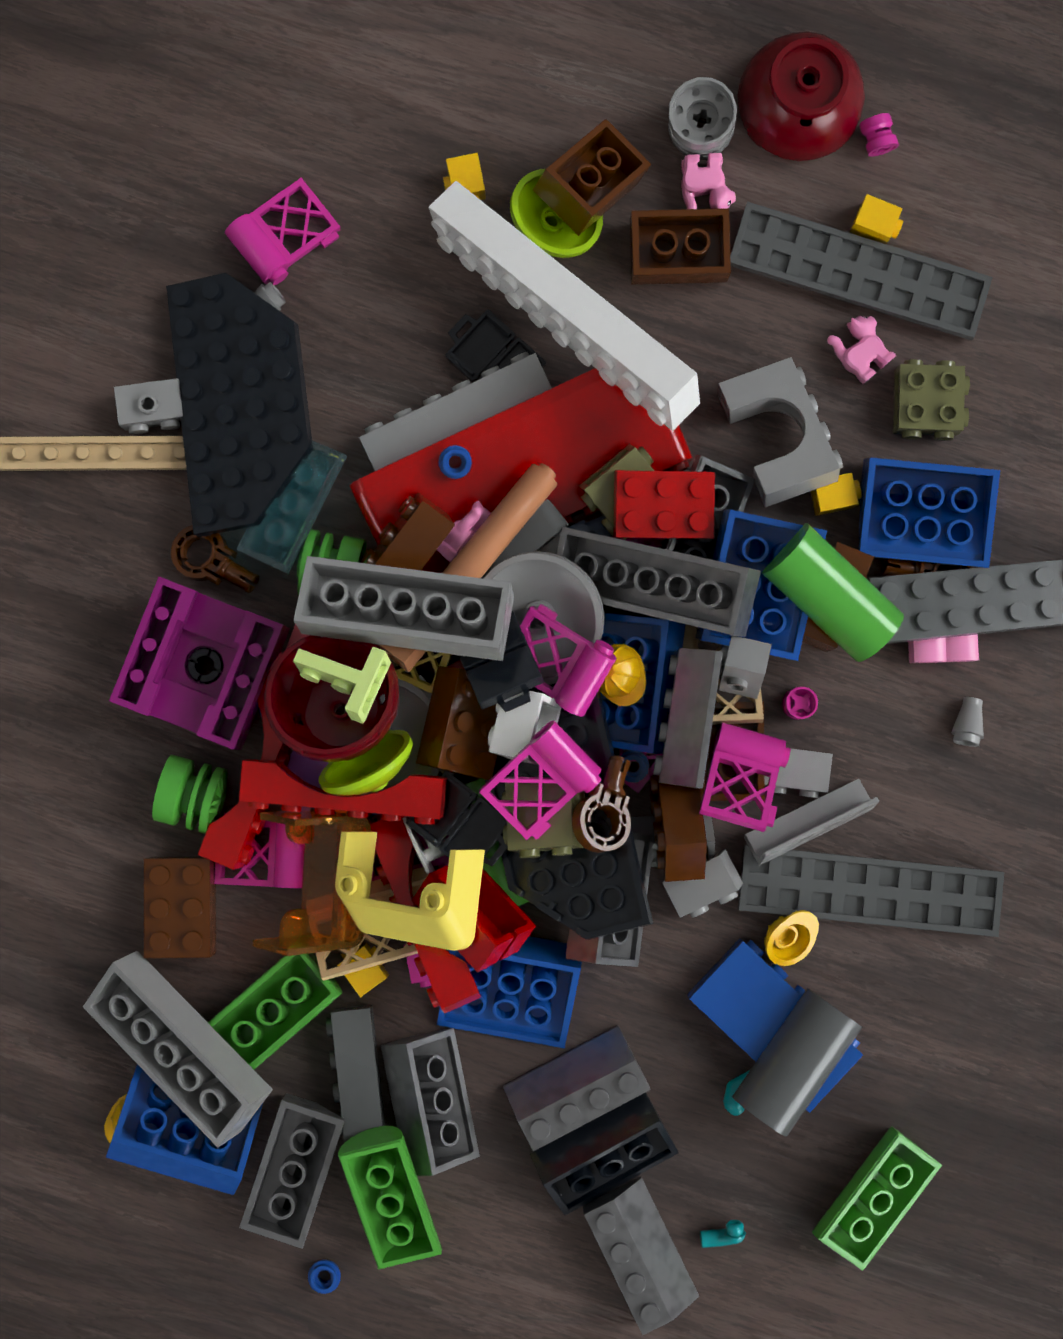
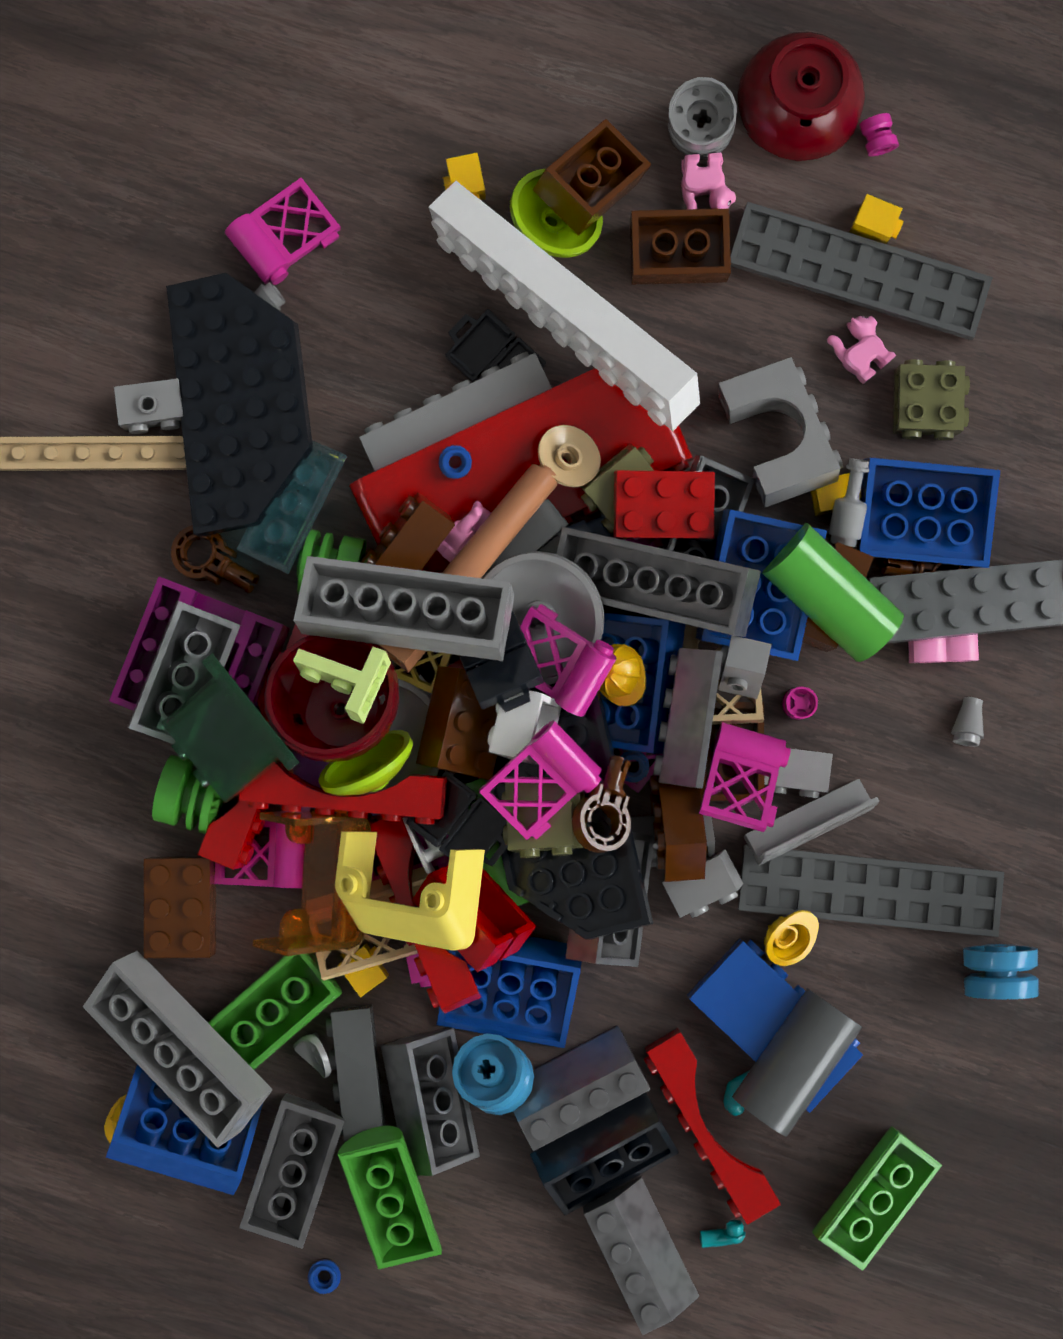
(179, 667): none -> flat silver slope
(226, 736): none -> clear green windscreen
(313, 1052): none -> light grey piece
(491, 1091): none -> dark azure wheel
(576, 448): none -> tan dish
(746, 1184): none -> red arch
(849, 511): none -> light grey piece
(1001, 973): none -> dark azure wheel

